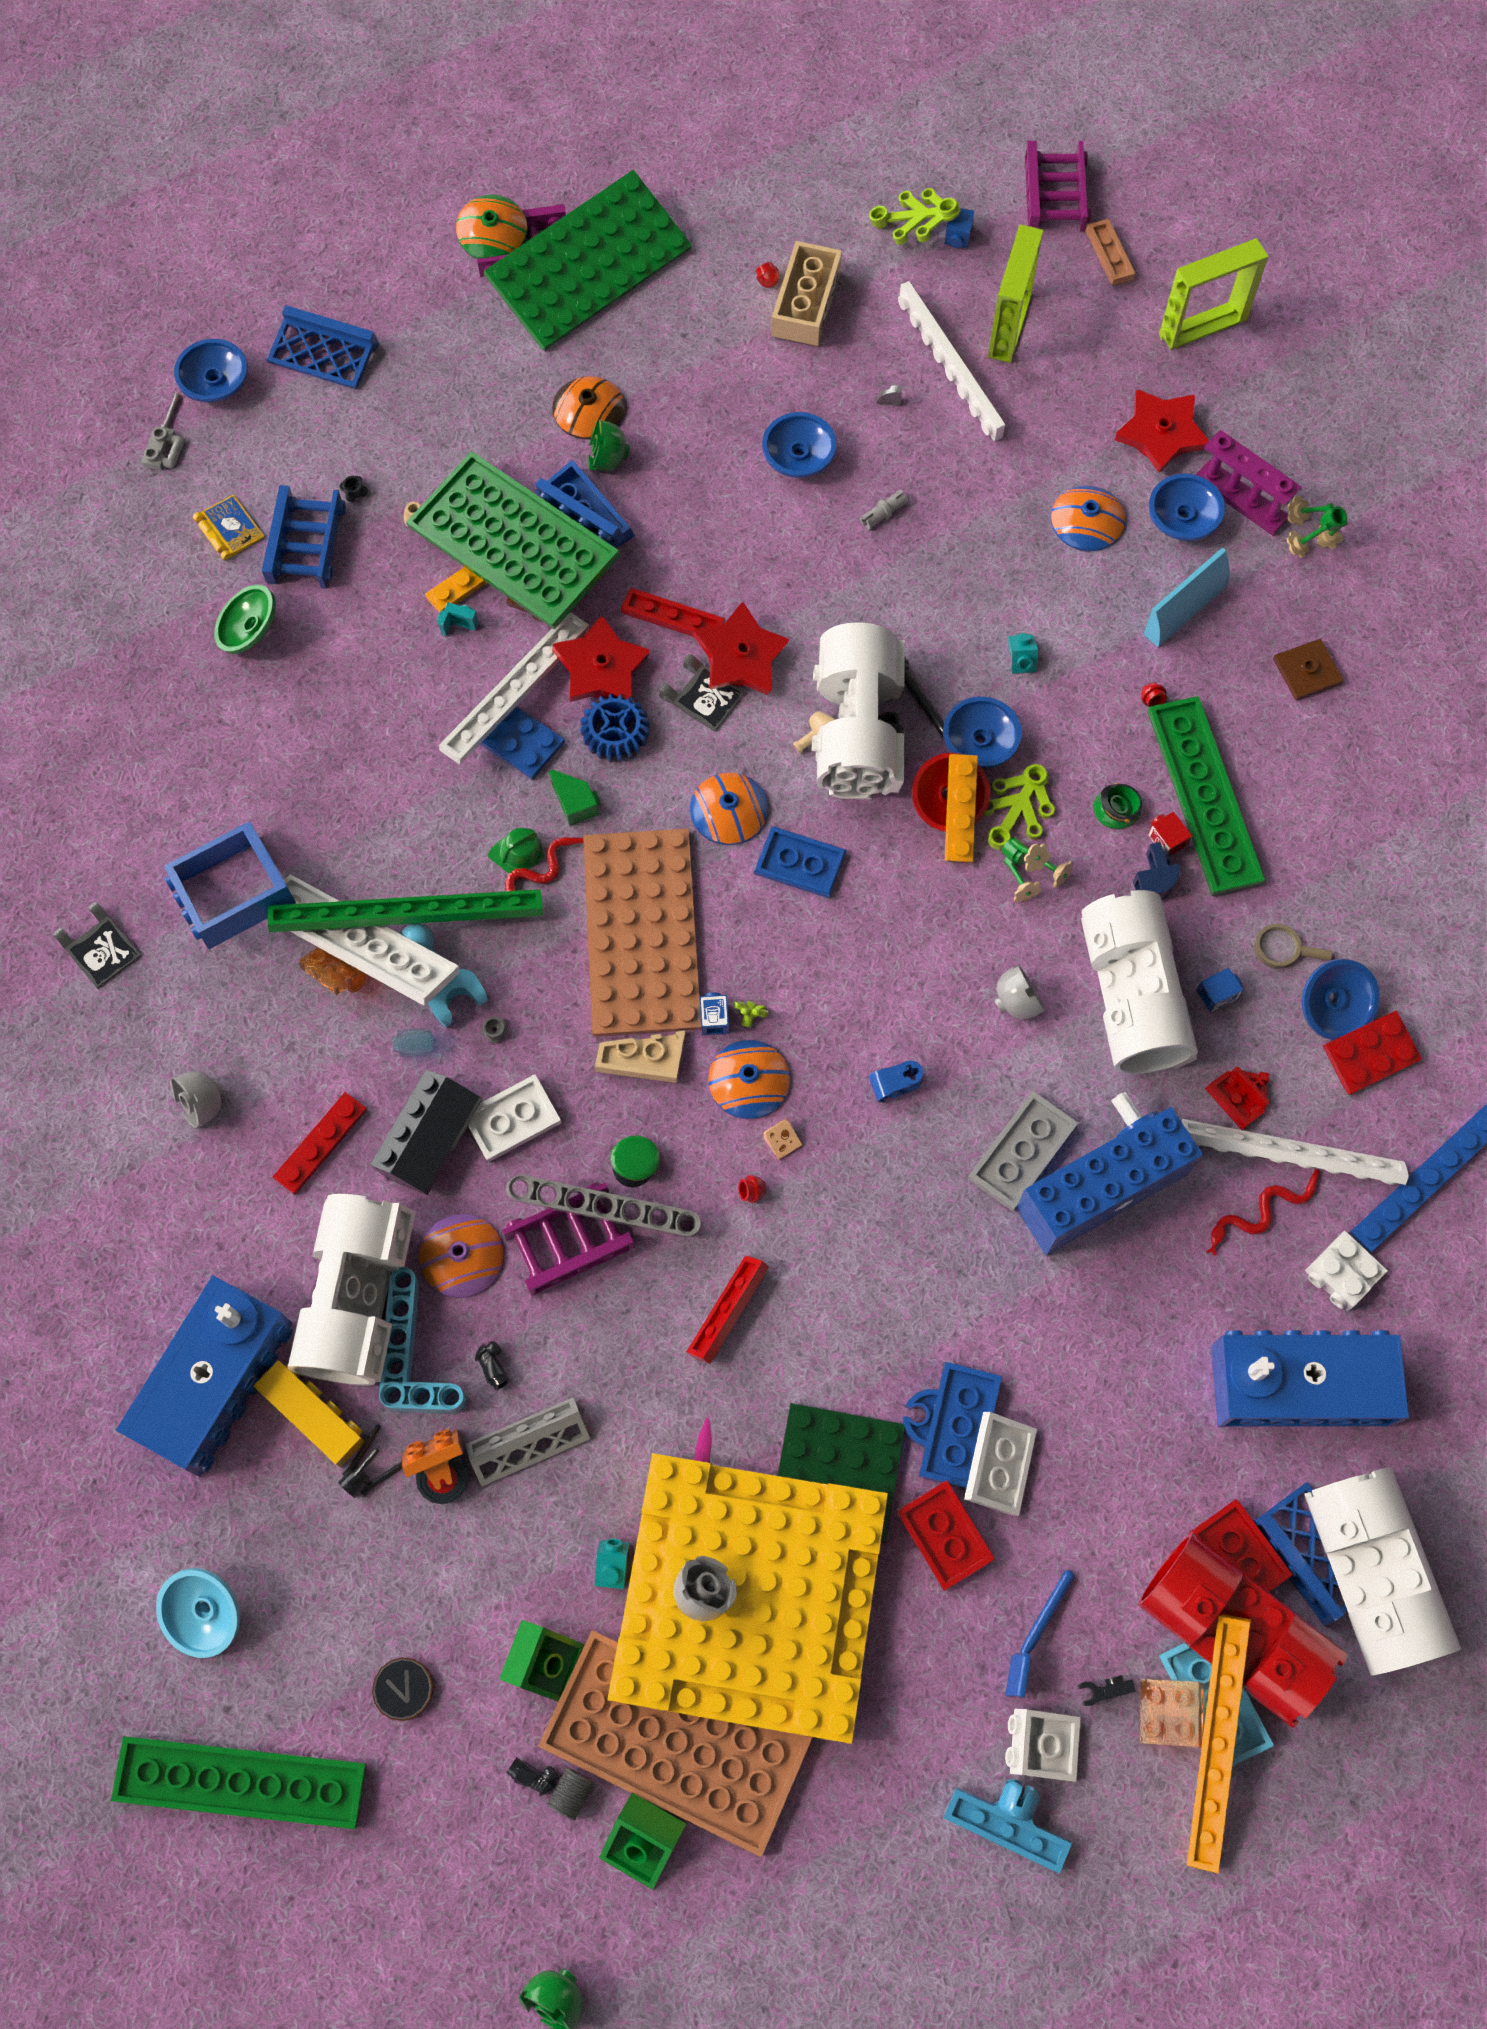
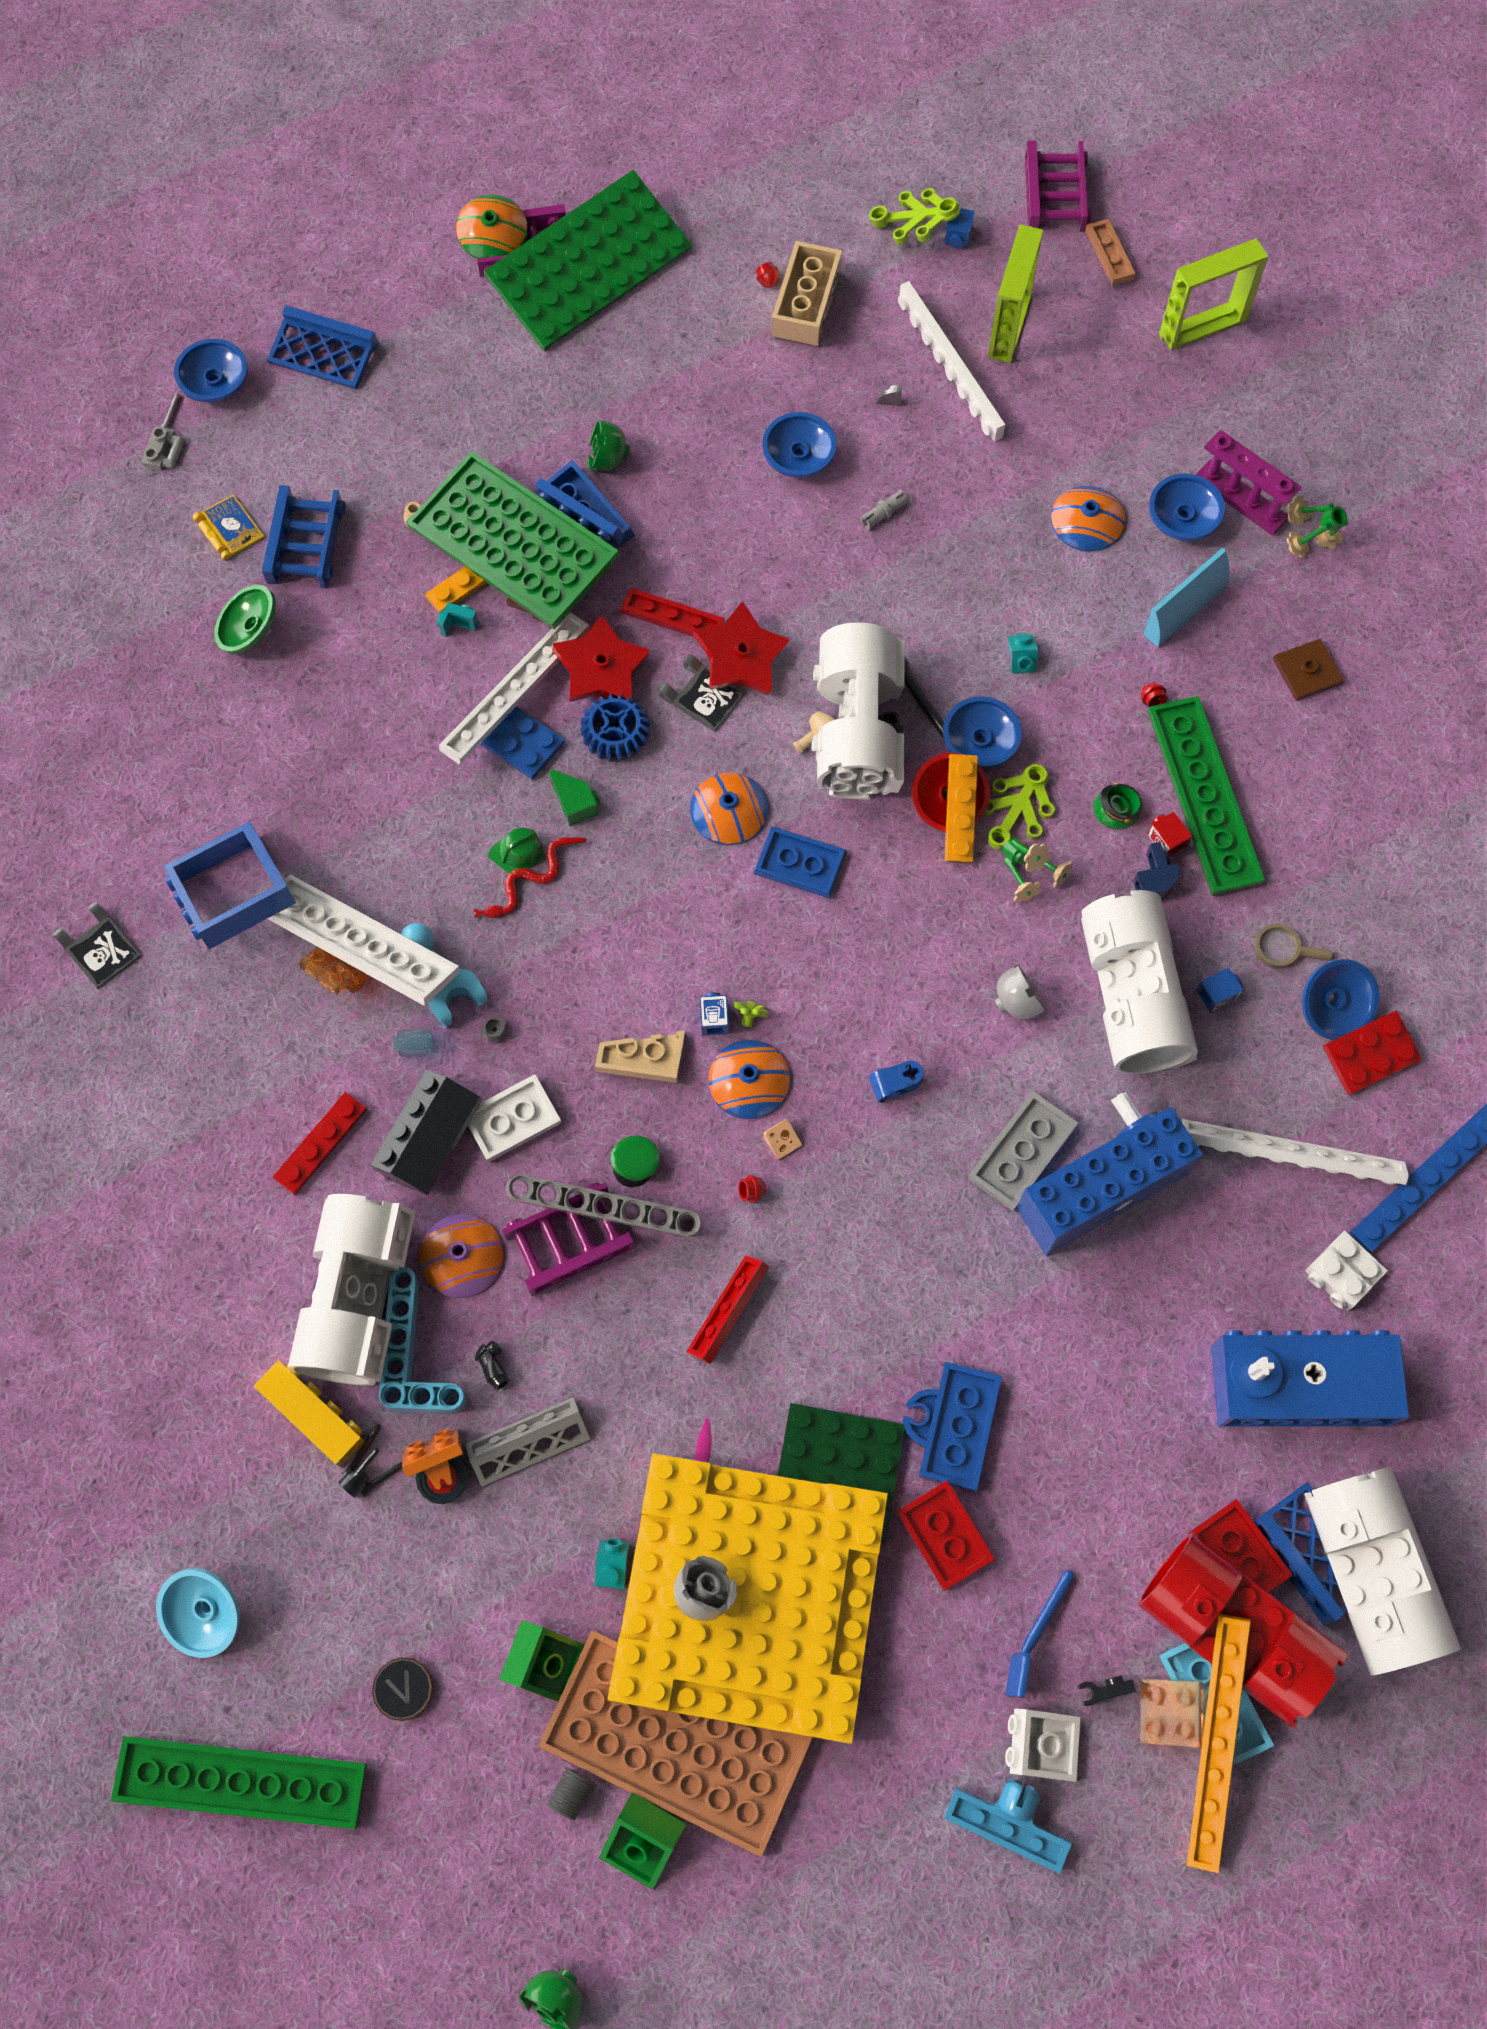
(198, 1094): light grey cylinder -> none
(206, 1376): blue piece -> none
(351, 482): black plate -> none
(404, 910): green plate -> none
(531, 1777): black arm -> none
(579, 415): orange dish -> none
(641, 933): nougat plate -> none
(1000, 1464): white plate -> none
(1162, 428): red plate -> none
(1218, 1231): red animal -> none
(1241, 1095): red slope -> none

